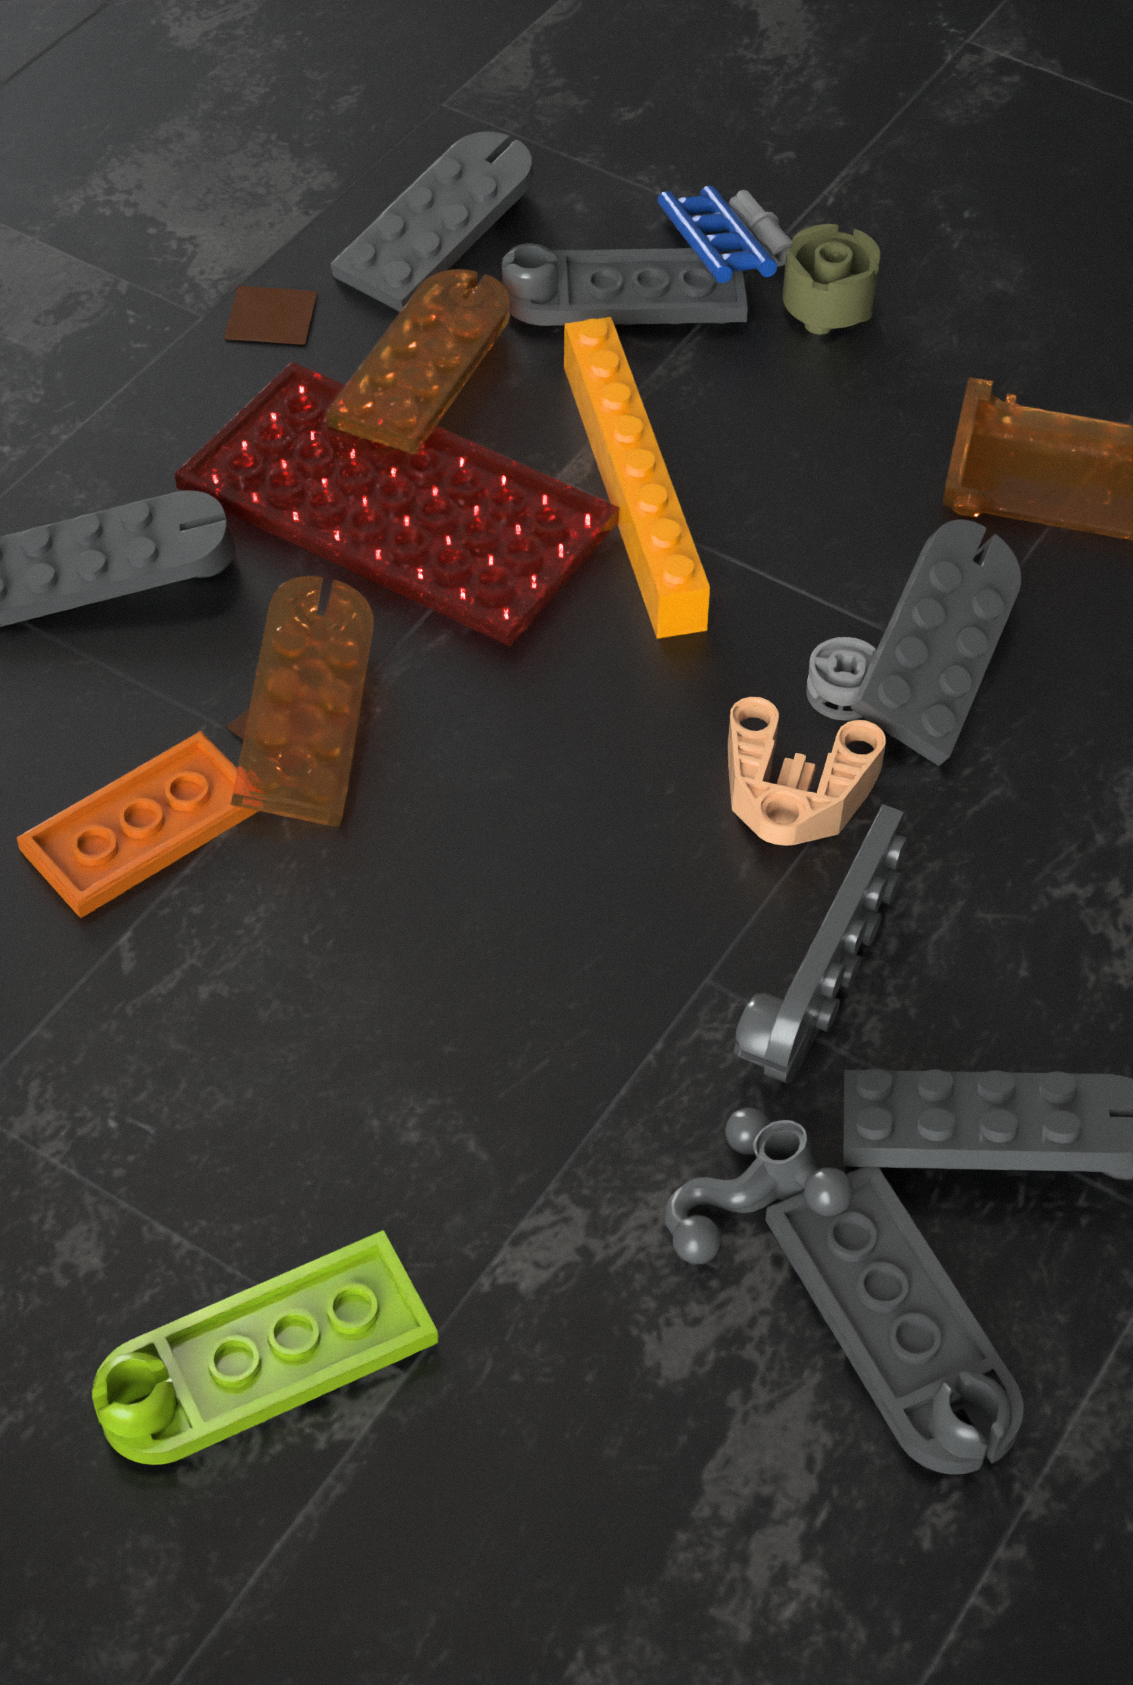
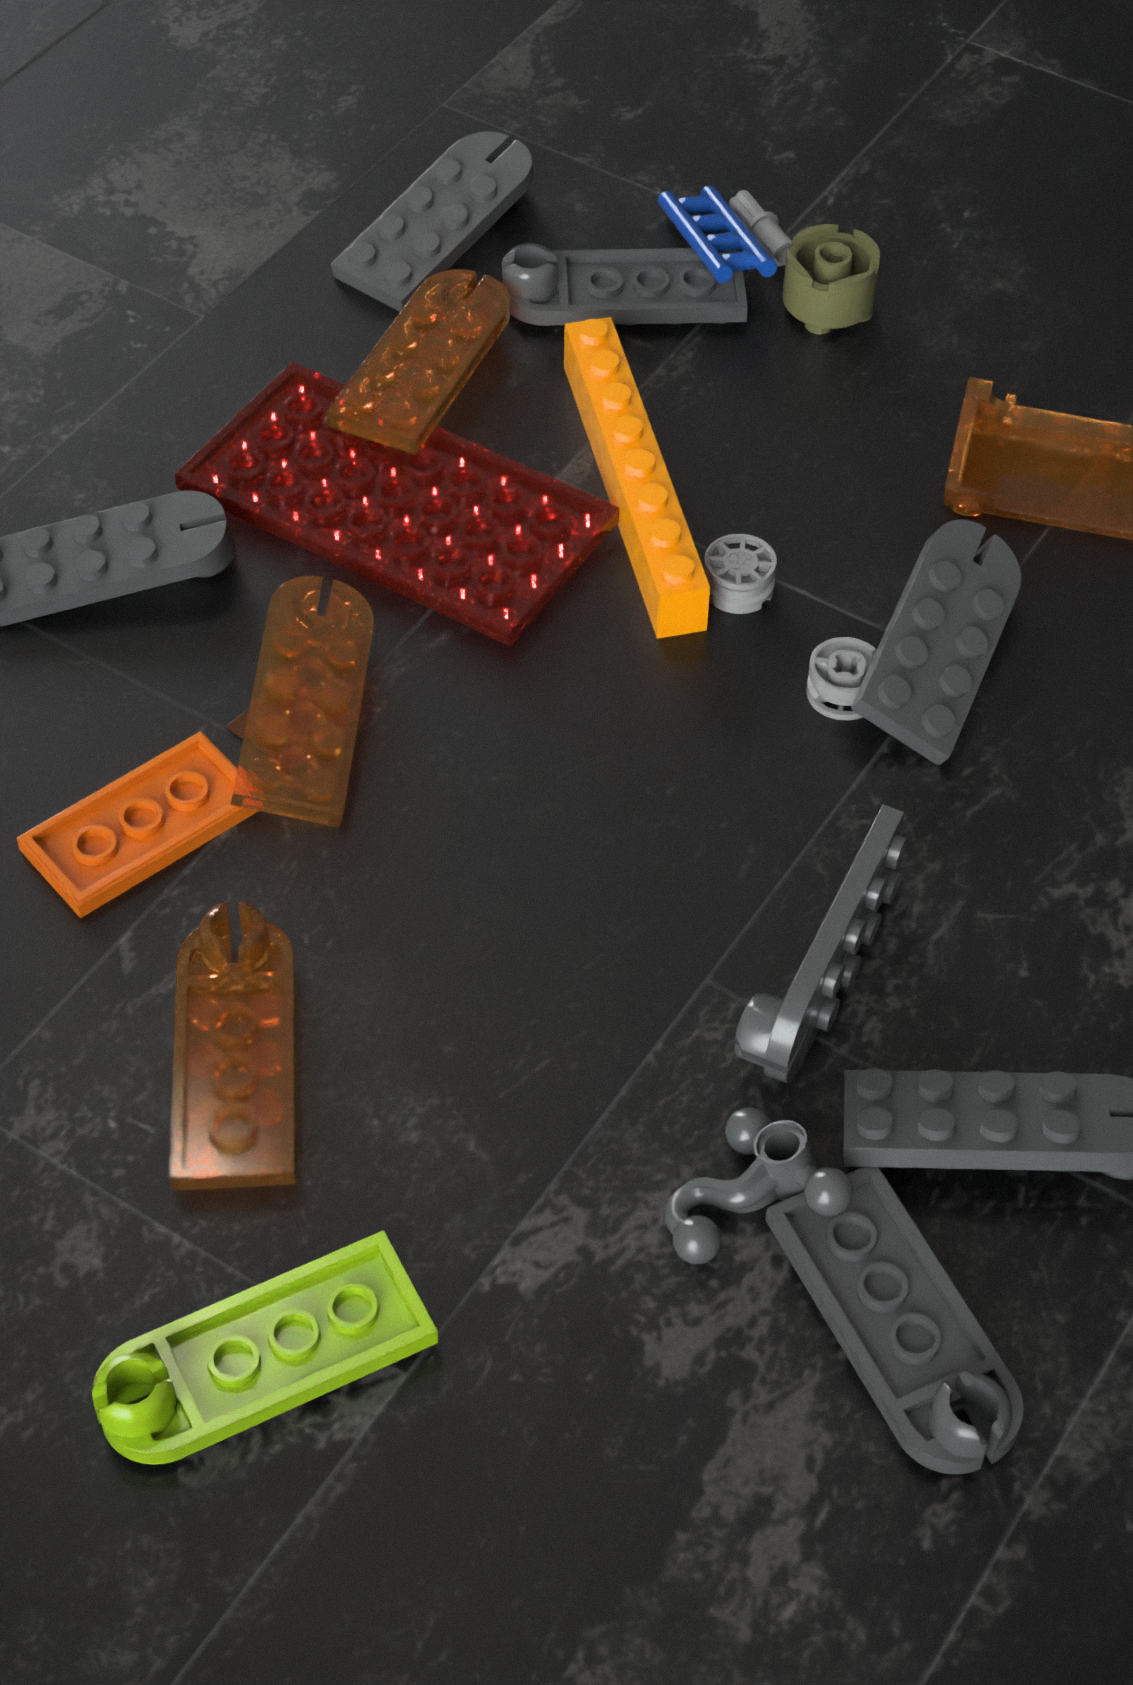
(233, 1056): none -> clear orange plate
(271, 315): reddish brown sticker -> none
(739, 576): none -> light grey wheel
(787, 810): light nougat connector -> none

